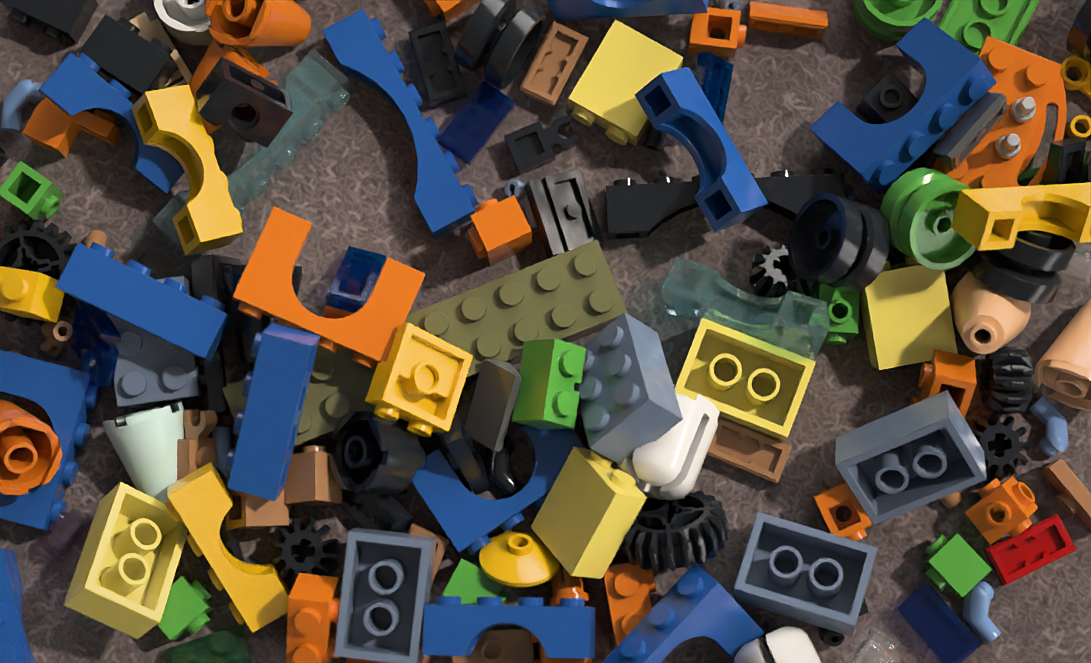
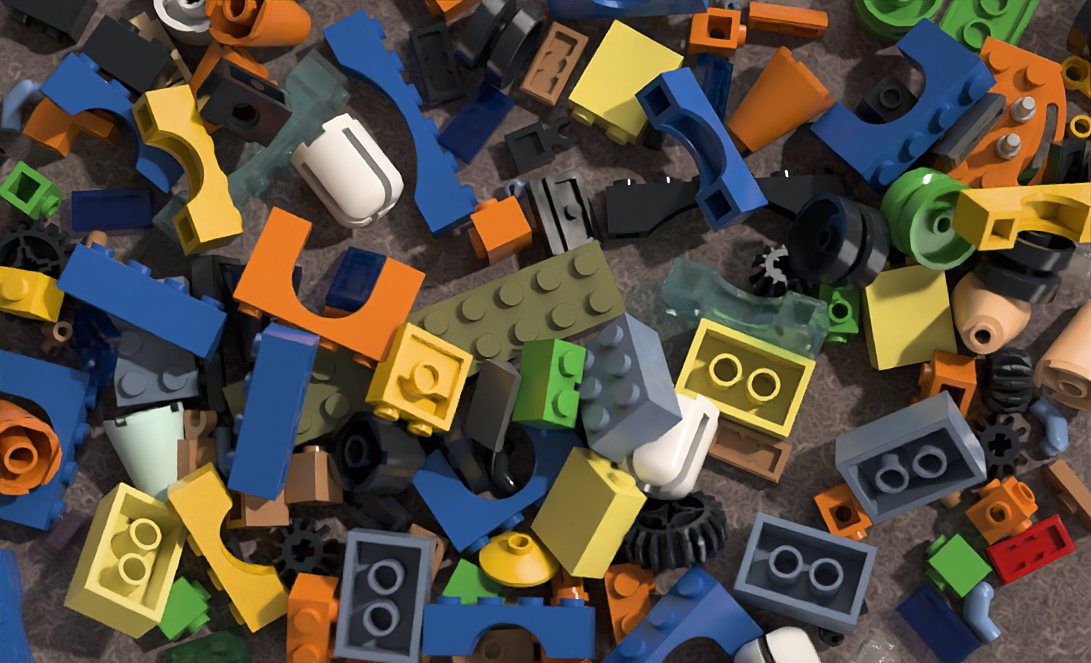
(112, 209): none -> clear blue plate
(349, 173): none -> white cylinder
(777, 103): none -> orange cone

